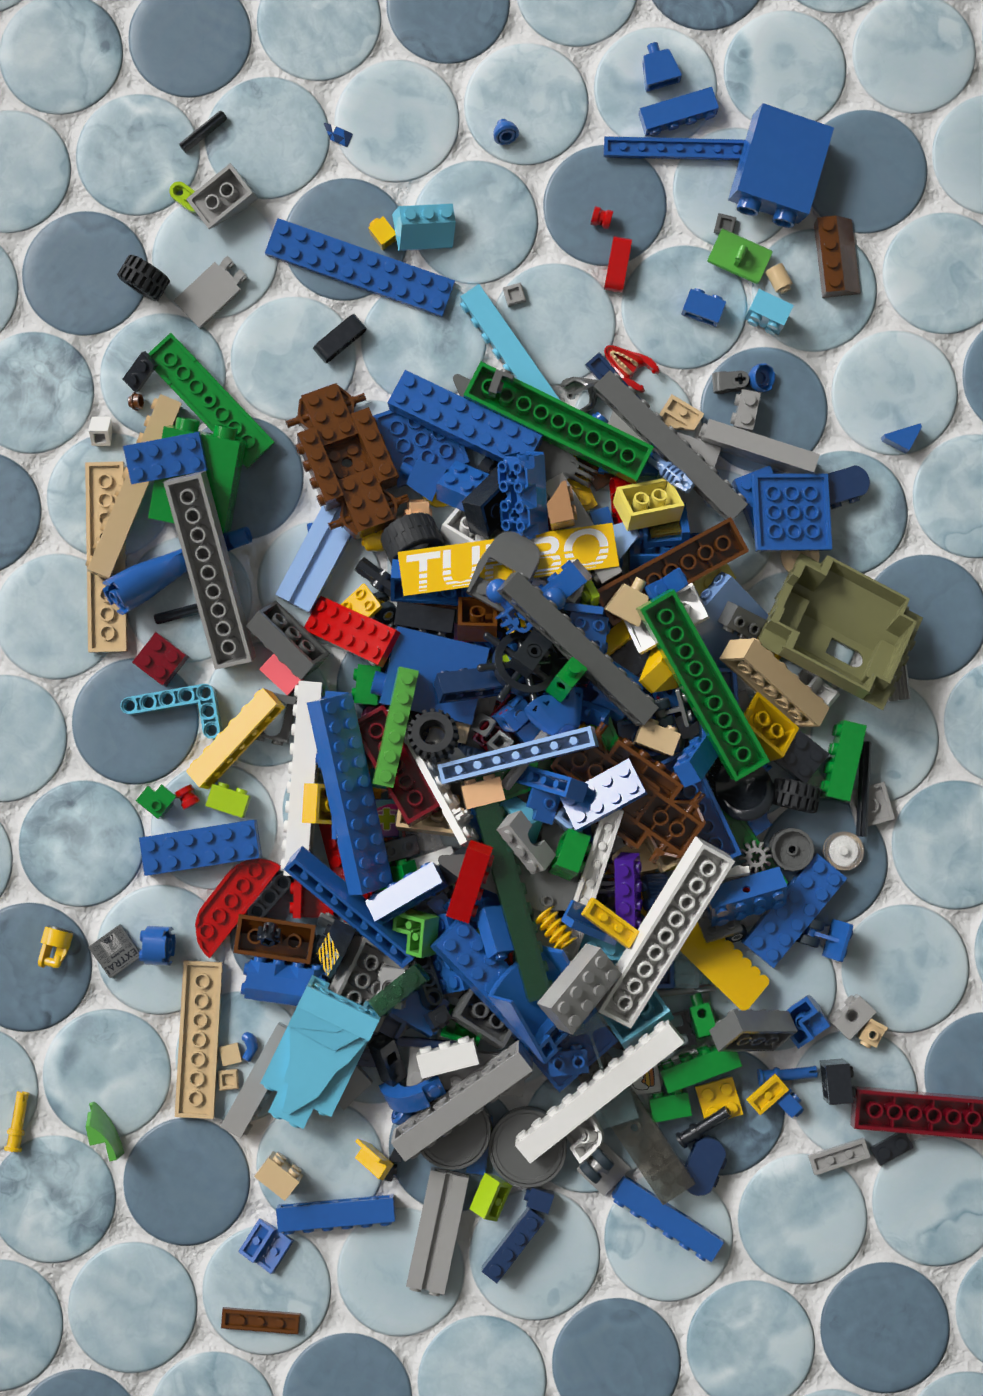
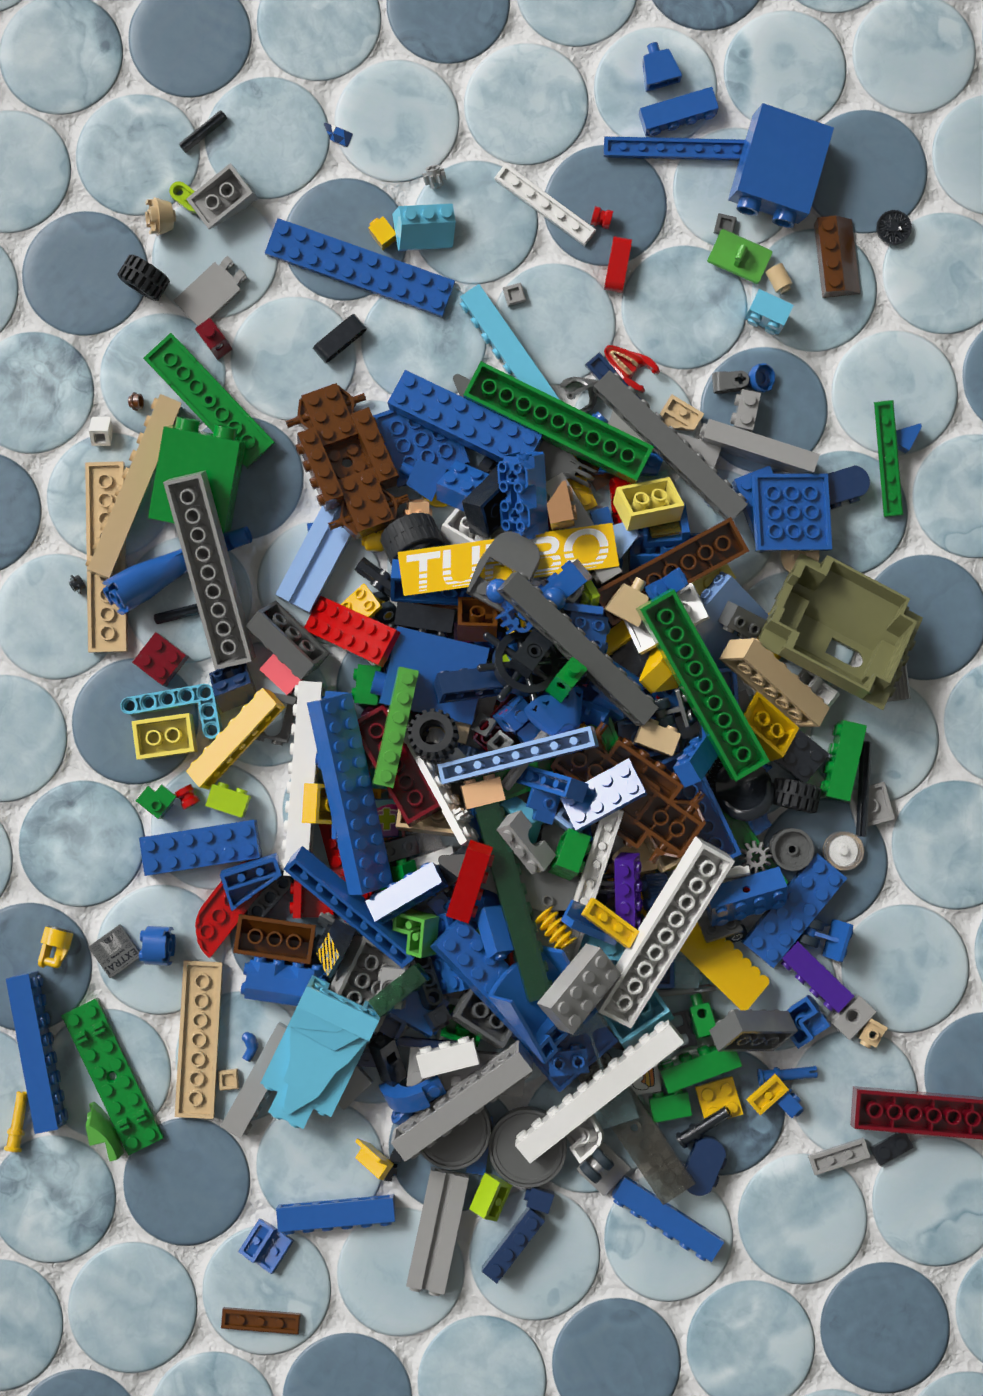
(37, 1052): none -> blue brick
(77, 583): none -> black plate
(121, 1096): none -> green piece
(140, 371): black plate -> none
(159, 216): none -> tan cone
(164, 736): none -> light yellow brick
(165, 458): blue plate -> none
(213, 338): none -> dark red torso
(230, 1054): tan tile -> none
(232, 686): none -> slope
(248, 878): none -> blue wedge
(269, 934): black gear -> none
(279, 1175): tan brick -> none
(434, 176): none -> light grey gear
(497, 384): dark grey bracket -> none
(505, 132): blue brick -> none
(545, 204): none -> white tile
(671, 473): medium blue hinge -> none
(703, 307): blue brick -> none
(820, 980): none -> dark purple brick
(836, 1081): black brick -> none
(888, 458): none -> green tile
(893, 227): none -> black wheel

